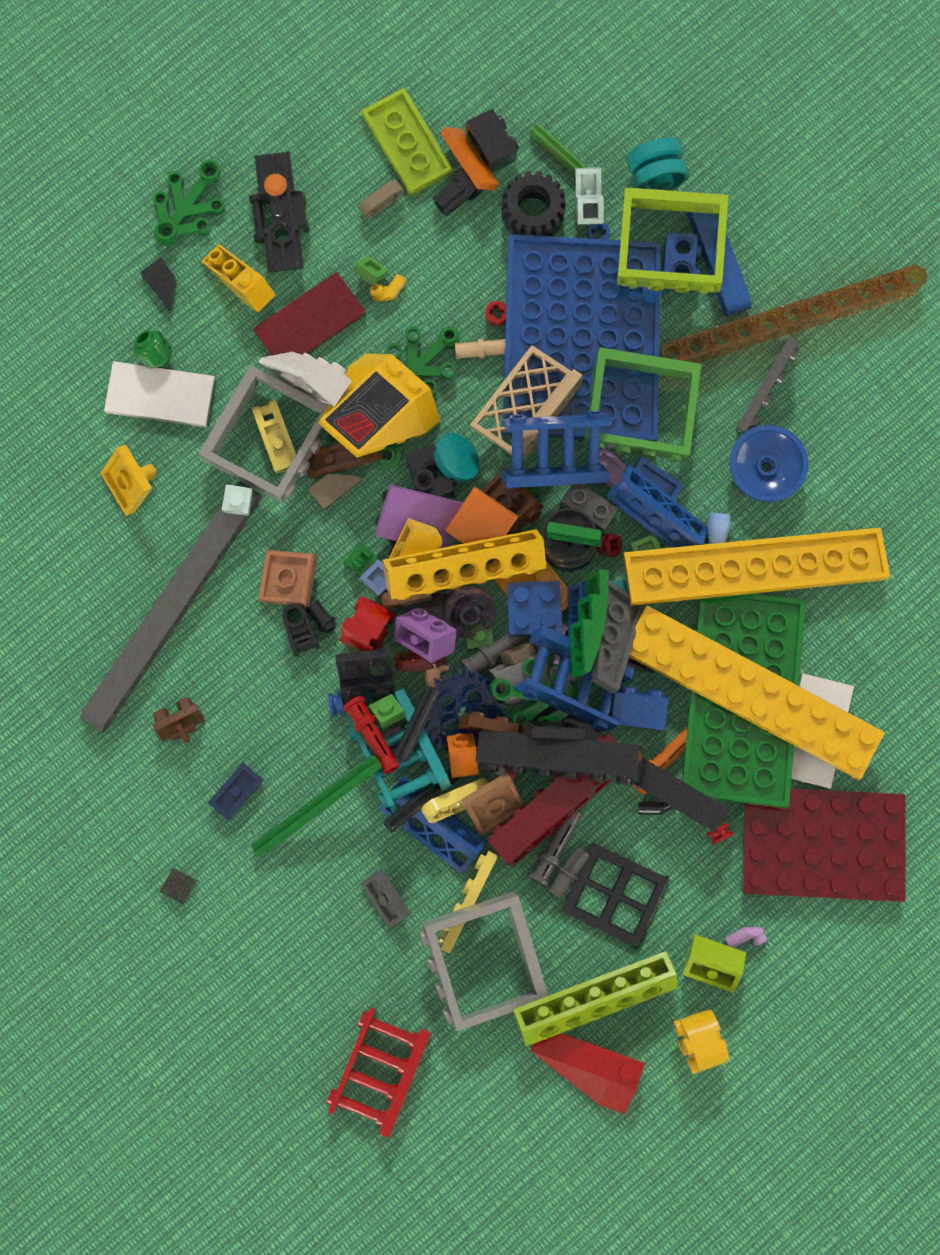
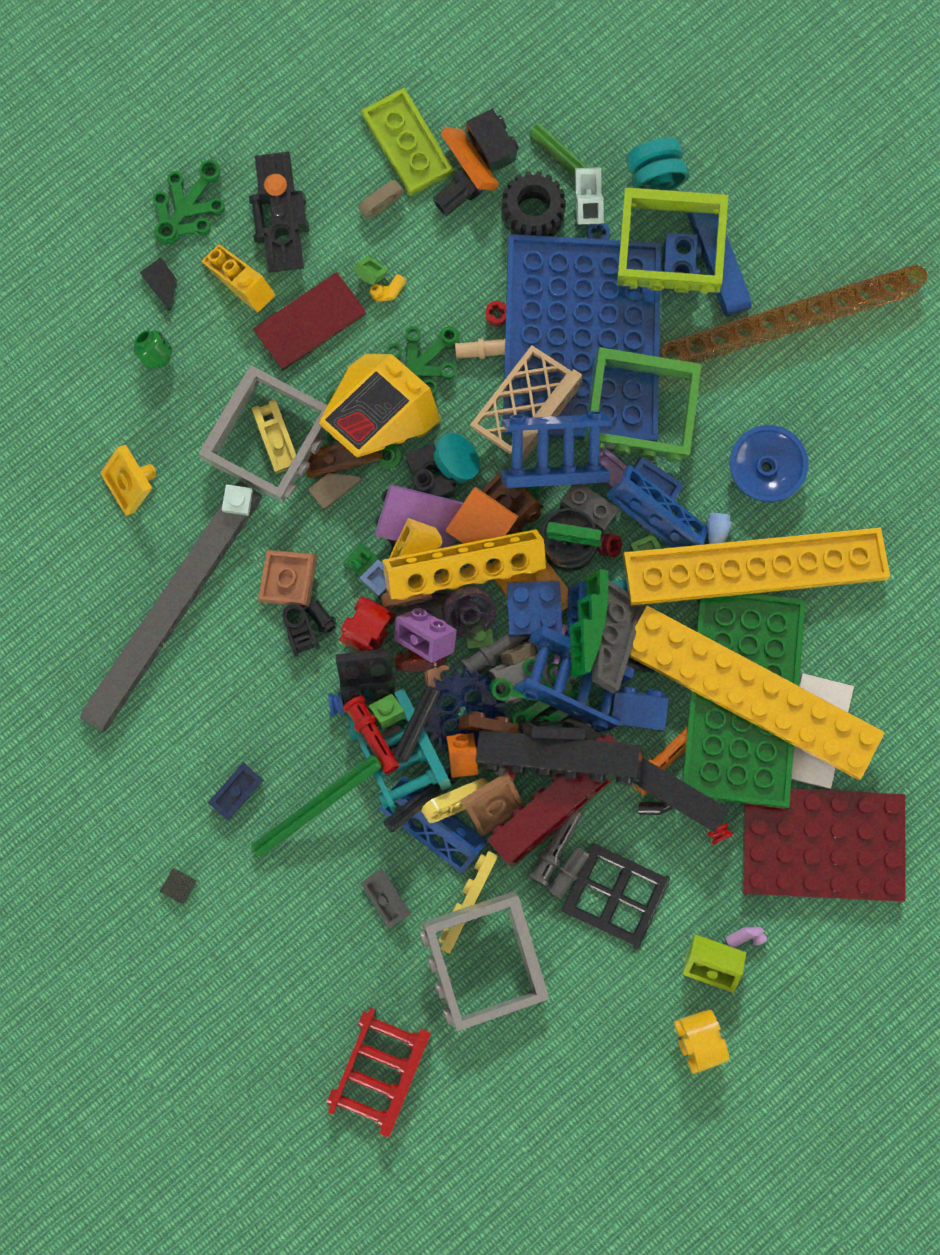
(159, 394): white tile -> none
(180, 723): reddish brown hips -> none
(311, 376): white slope -> none
(595, 1070): red wedge -> none
(596, 998): lime brick -> none
(775, 376): dark grey wing -> none

